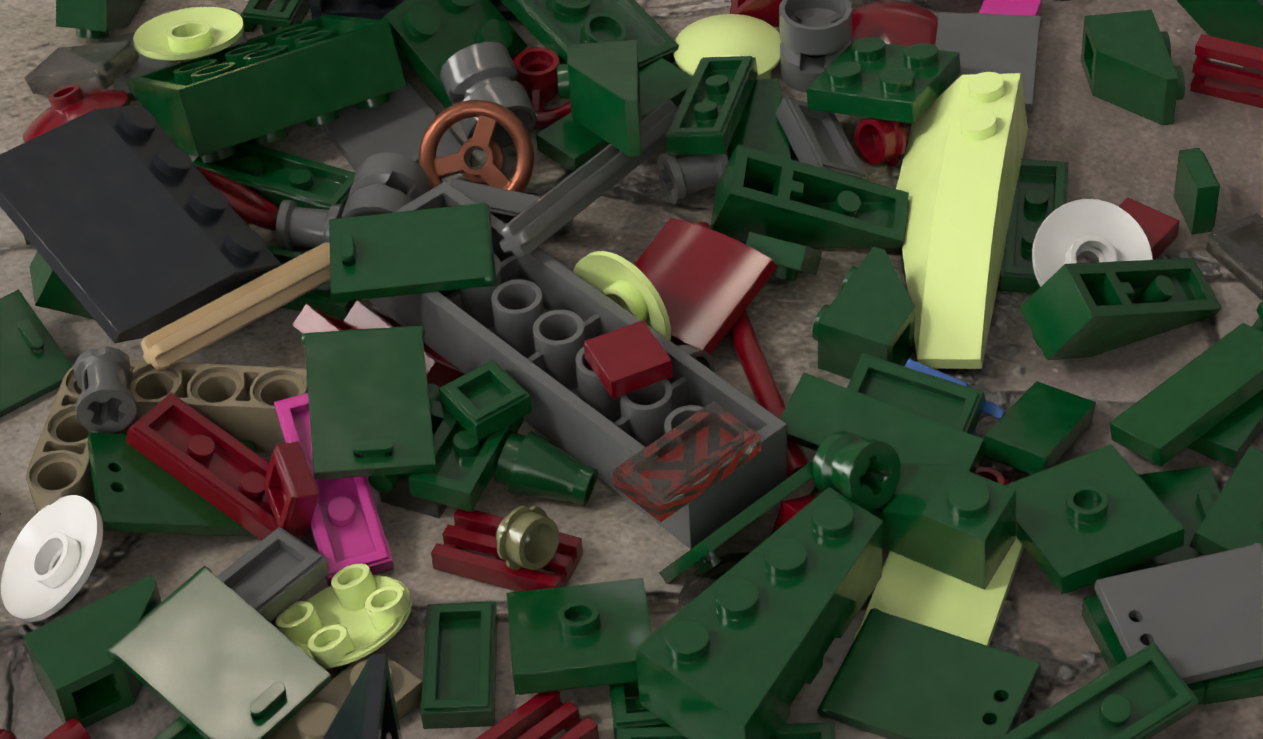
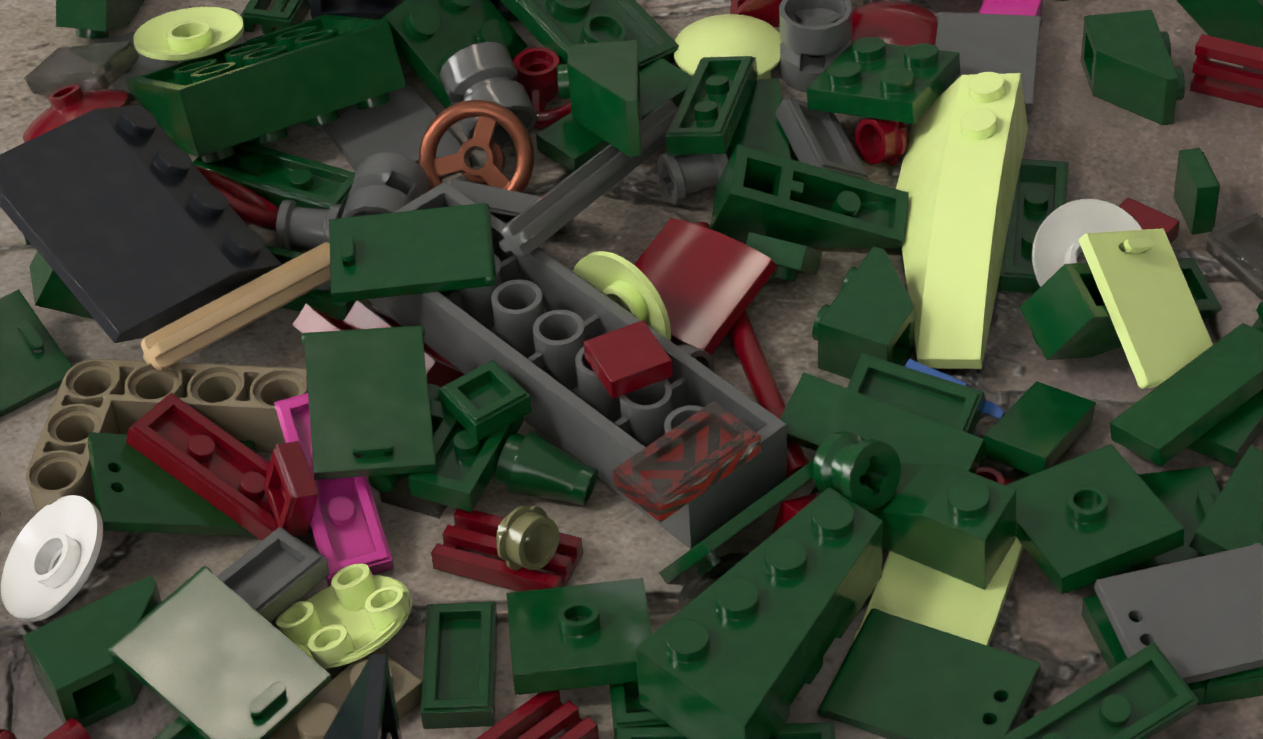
(105, 397): dark grey bush -> none
(1147, 301): none -> yellowish green container

